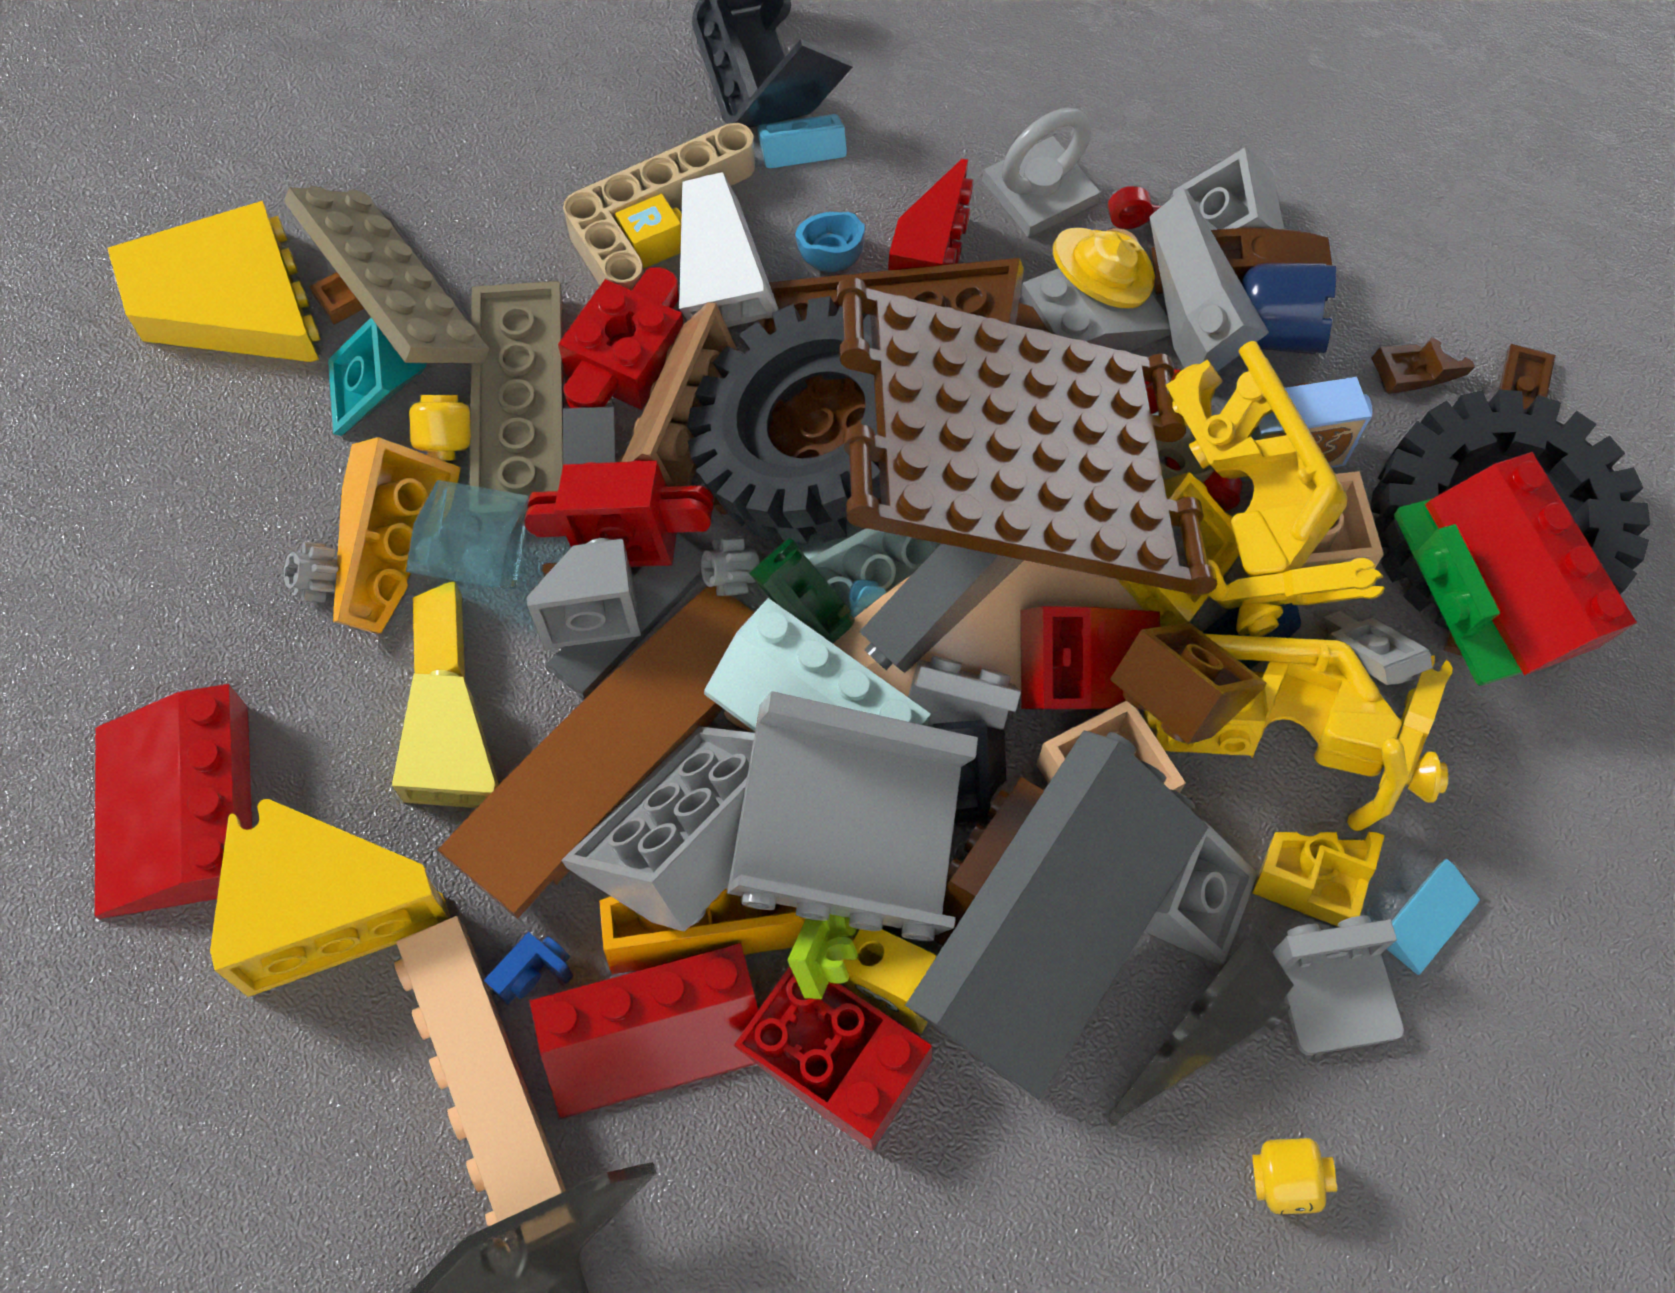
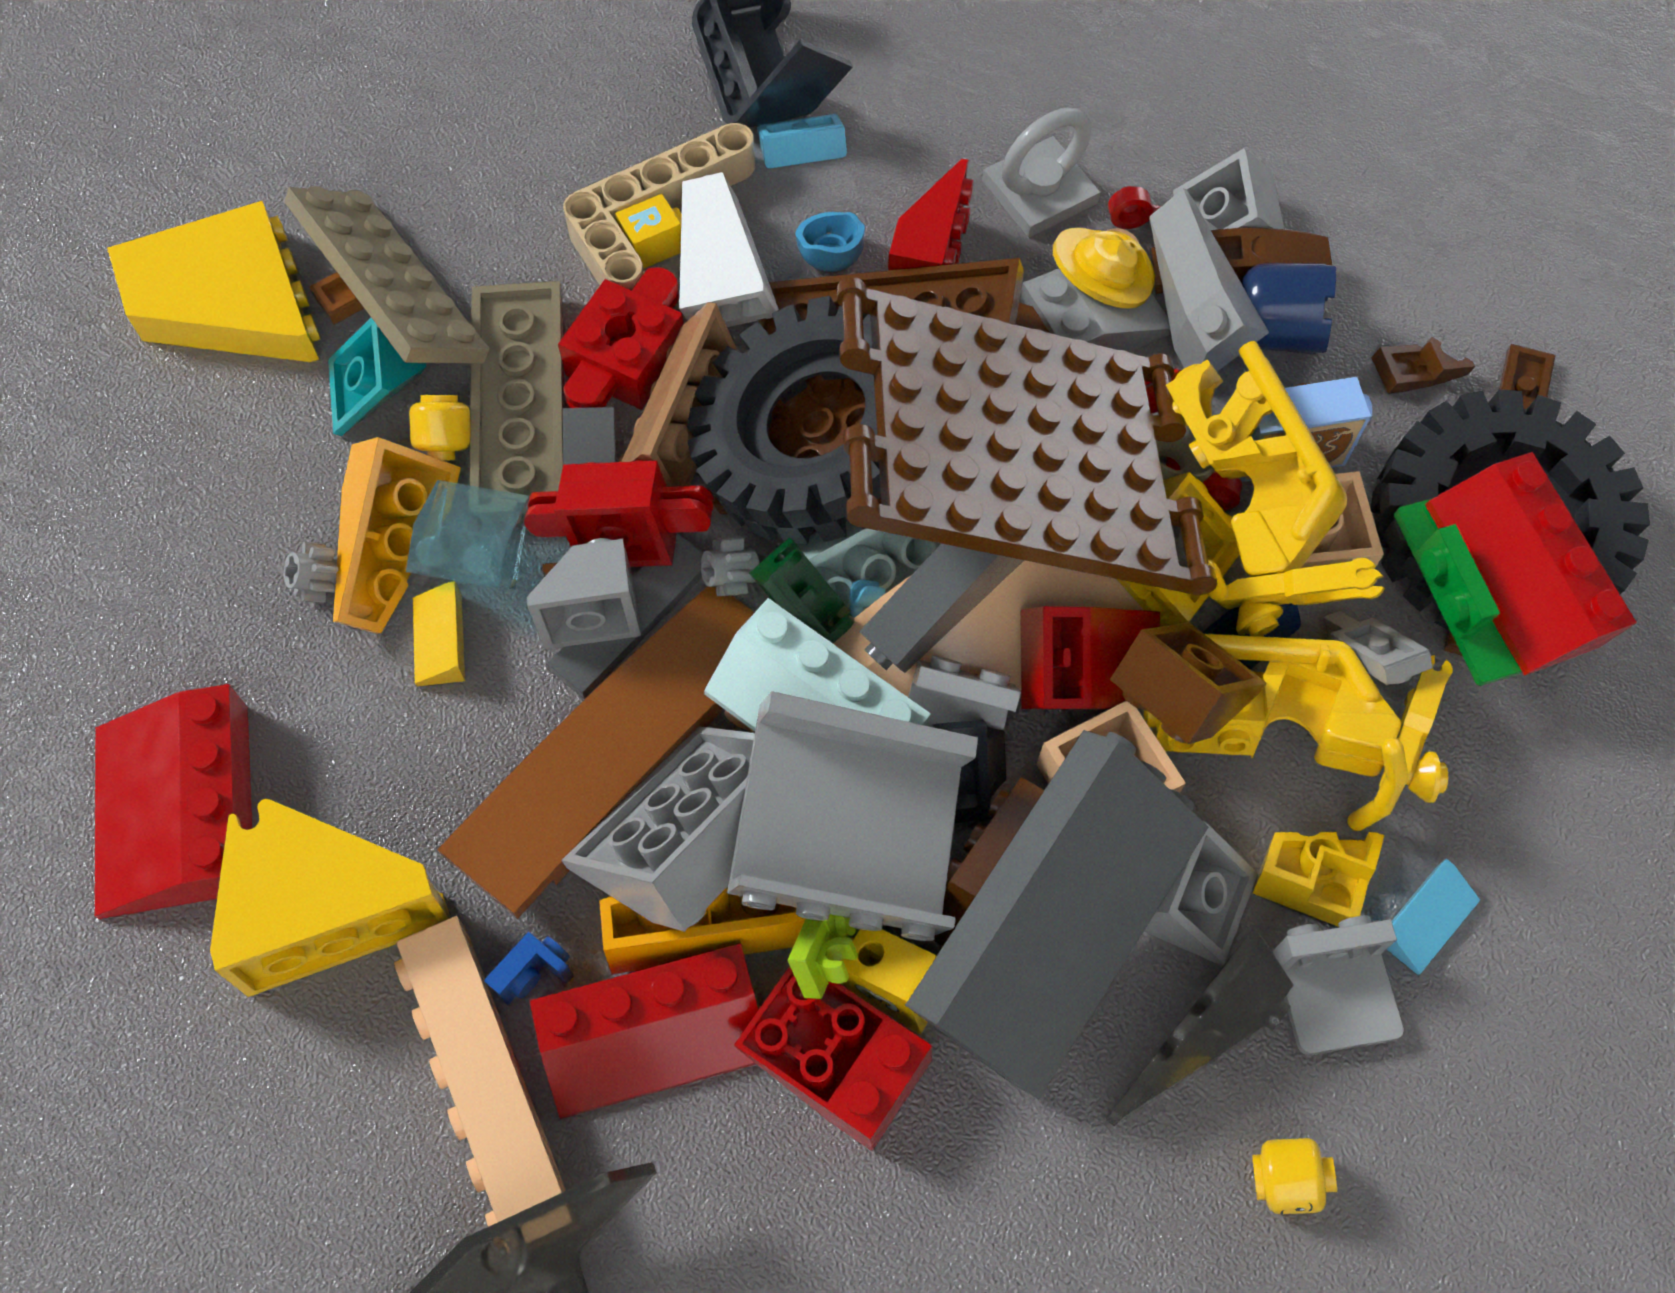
(443, 745): light yellow slope -> none

